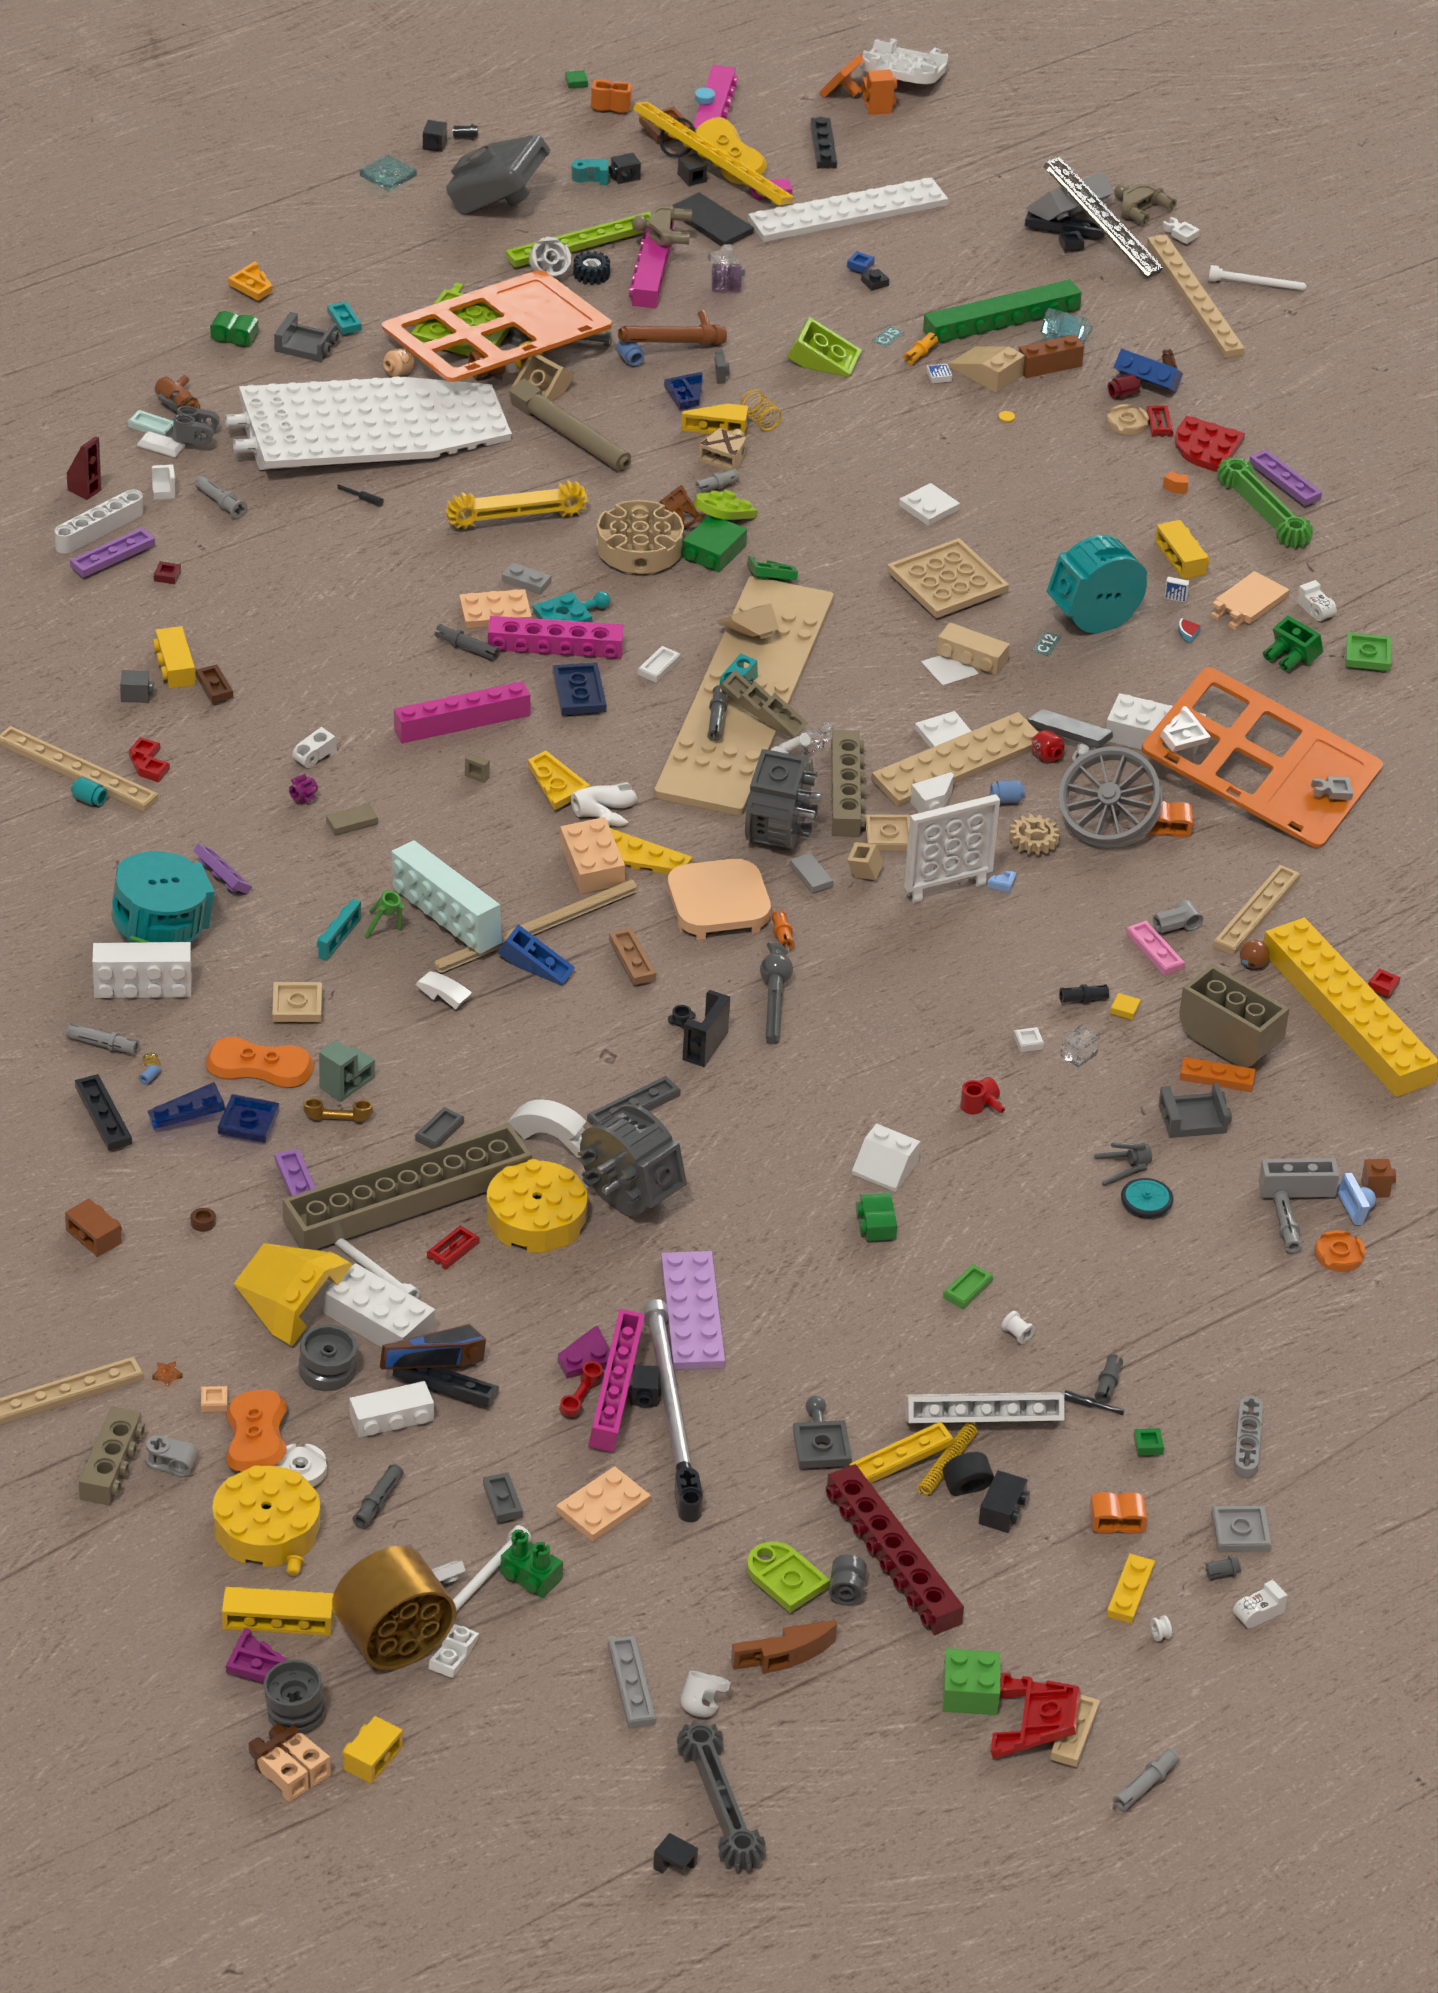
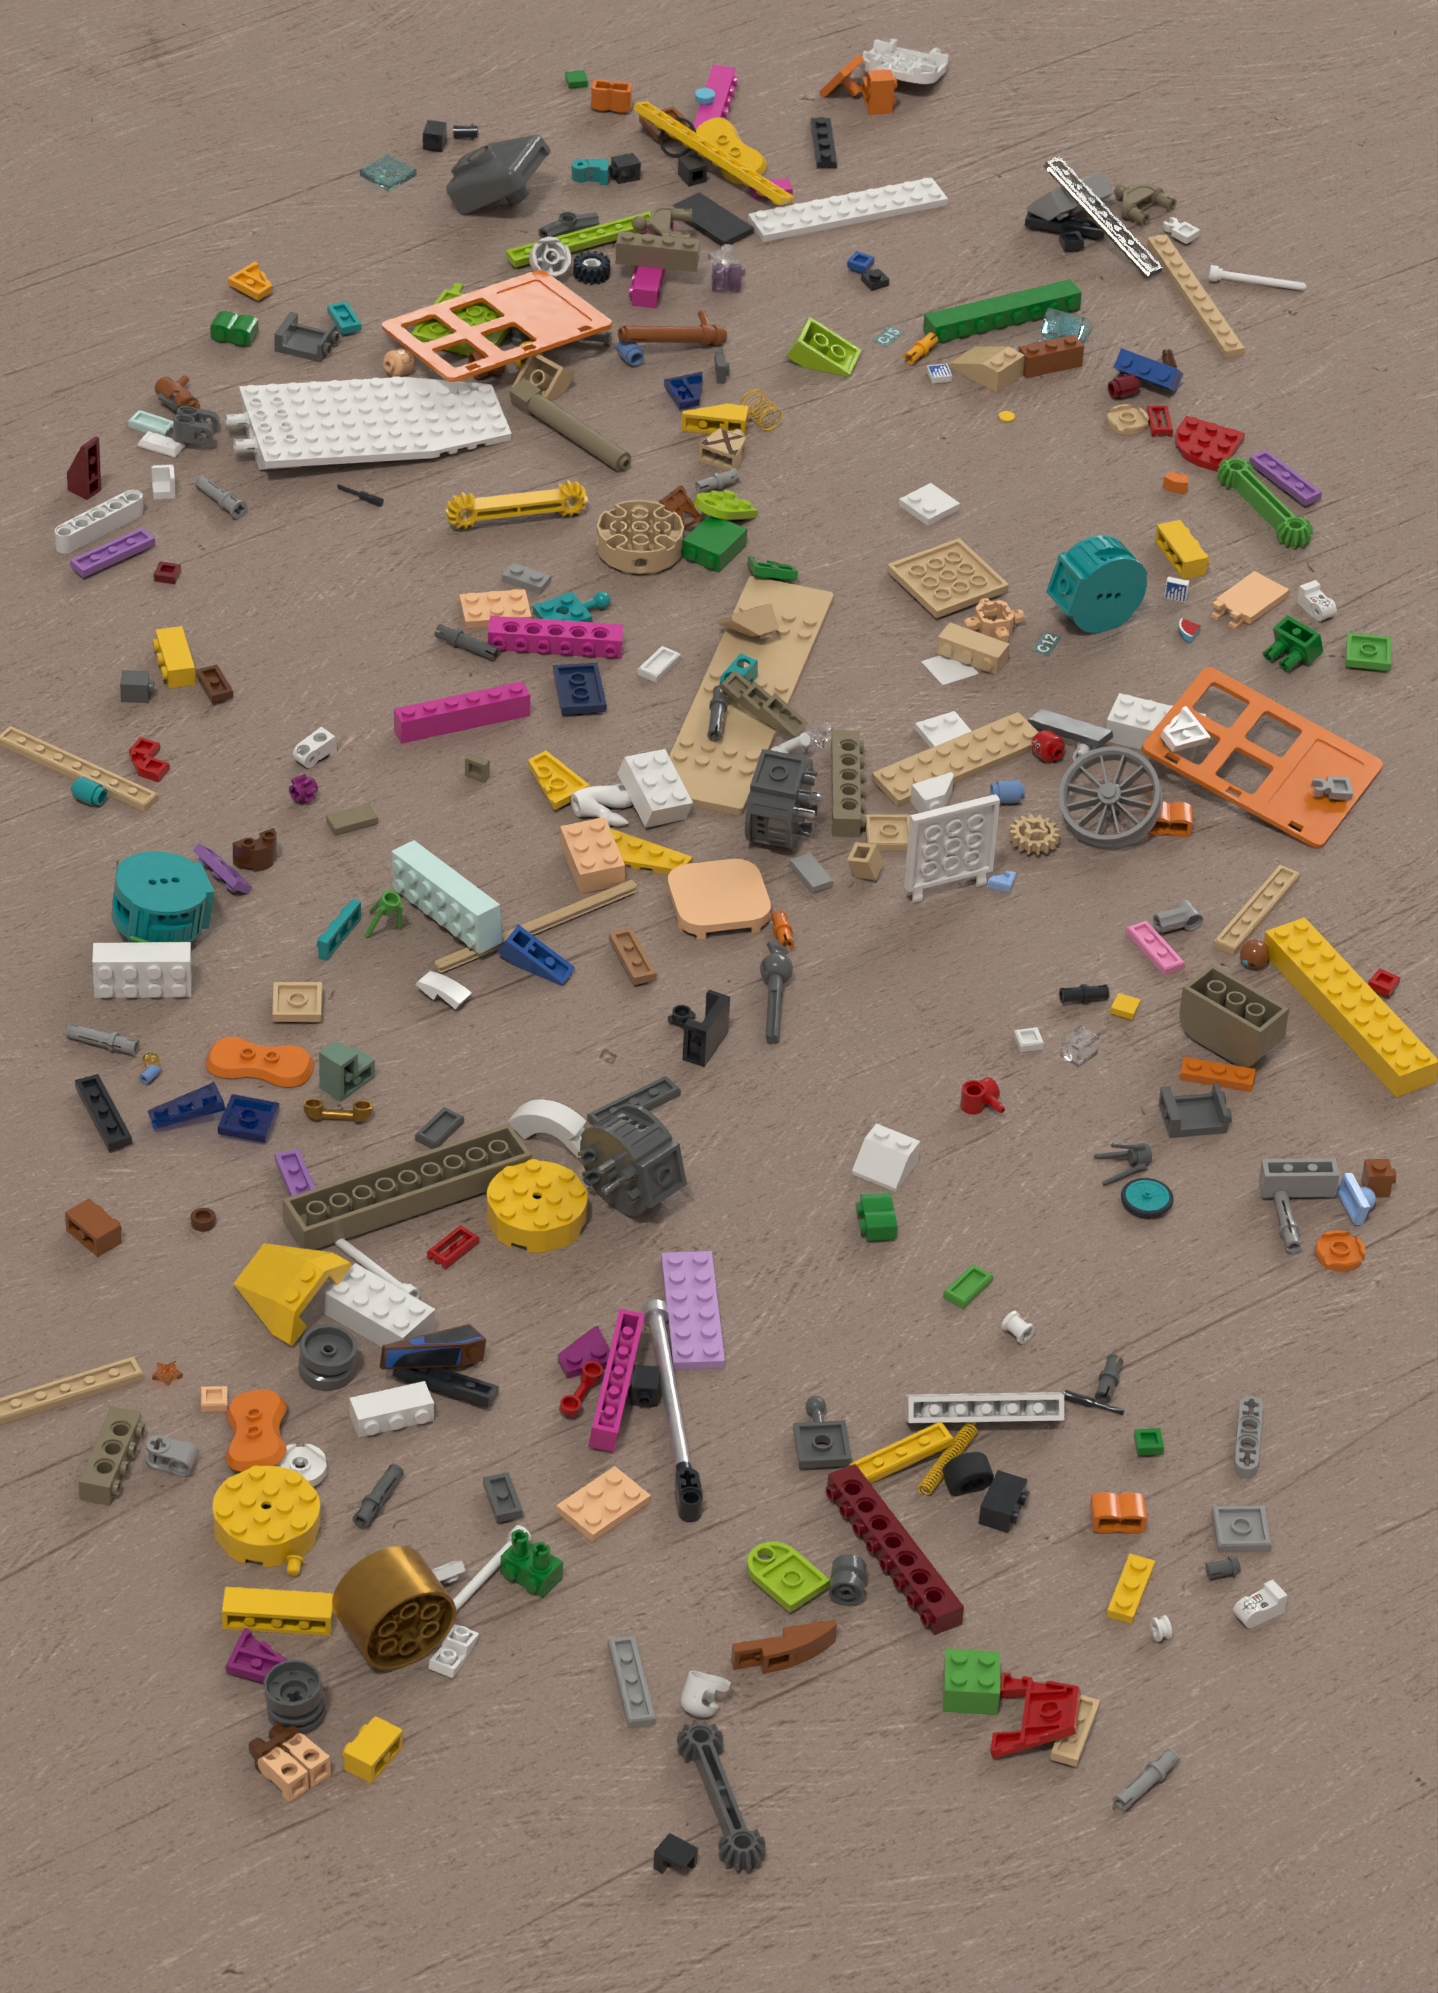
(256, 853): none -> reddish brown cylinder
(568, 223): none -> dark grey piece
(655, 788): none -> white brick
(657, 251): none -> dark tan brick
(997, 610): none -> light nougat piece

